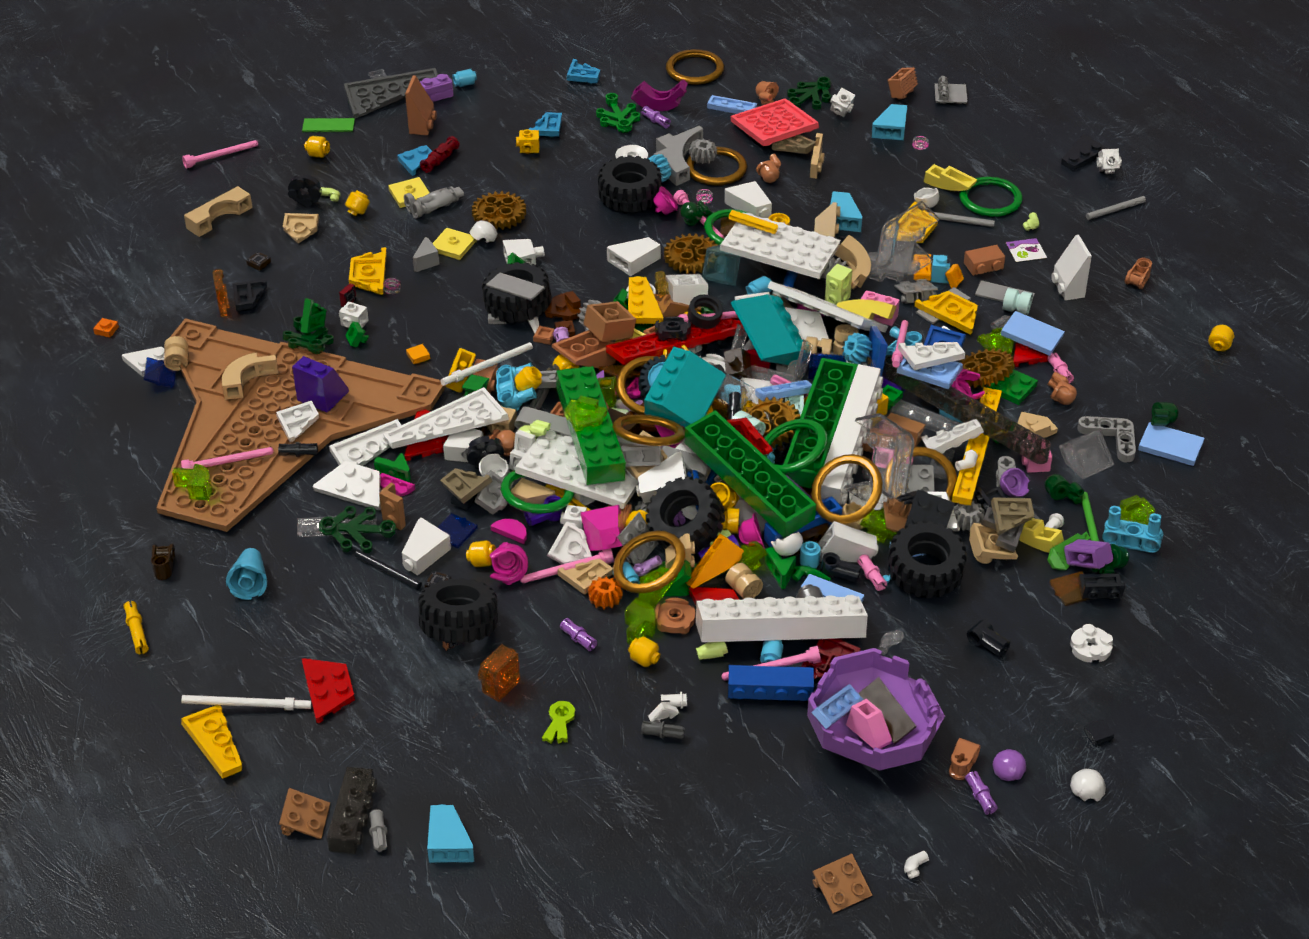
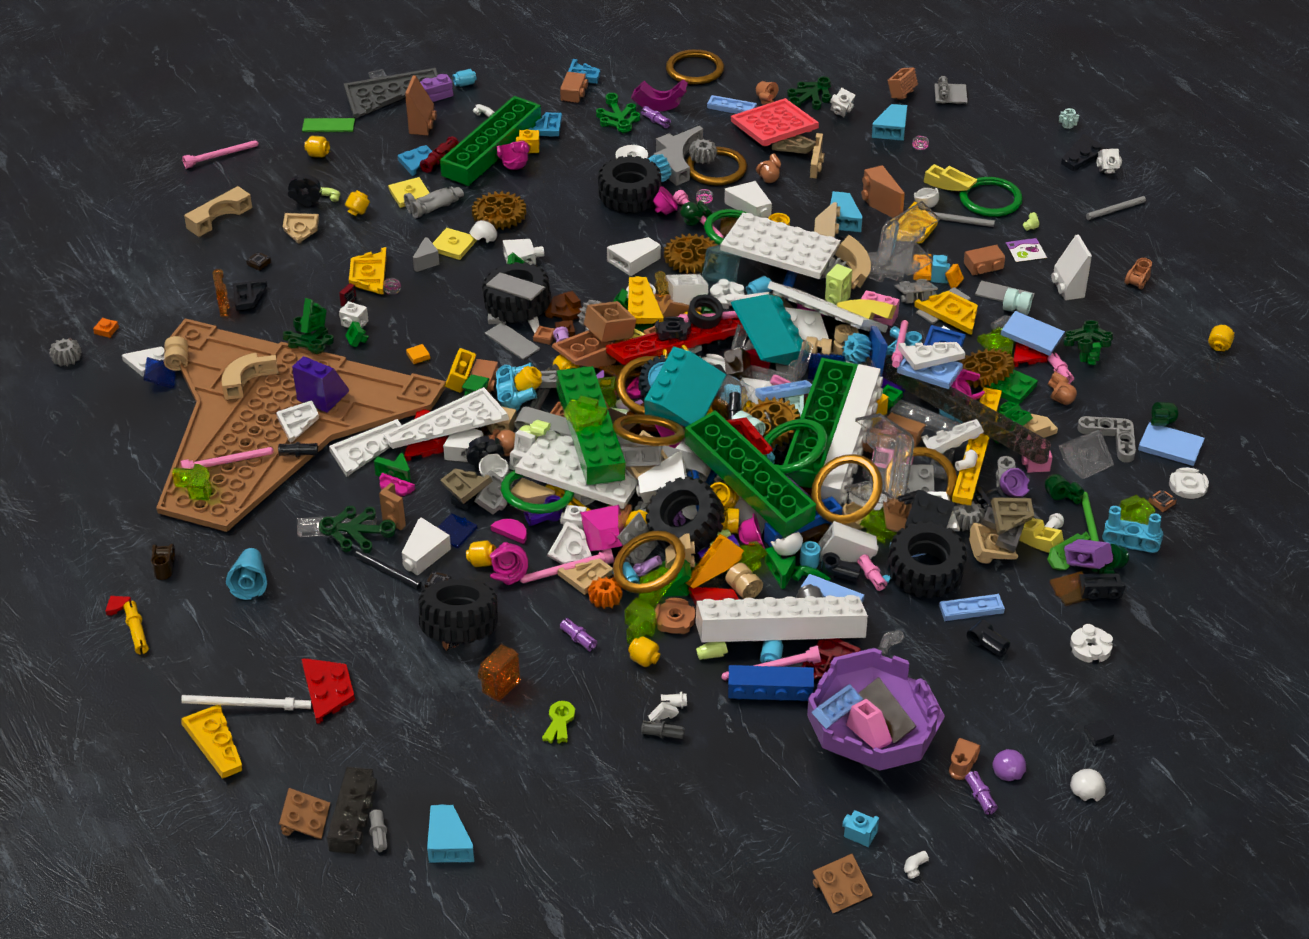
(65, 352): none -> light grey gear
(116, 604): none -> red tile
(352, 484): white wing -> none
(459, 375): white bar -> none
(479, 148): none -> green brick
(481, 108): none -> white arm
(512, 341): none -> light grey piece
(514, 155): none -> dark pink helmet
(573, 87): none -> nougat brick
(725, 287): none -> white plate
(753, 222): yellow axle -> none
(860, 828): none -> medium azure brick
(882, 191): none -> nougat slope
(971, 607): none -> light blue tile
(1014, 412): none -> green slope
(1068, 118): none -> light aqua gear
(1086, 335): none -> dark green plant
(1093, 356): none -> green tile
(1162, 500): none -> tile
(1188, 483): none -> white tile

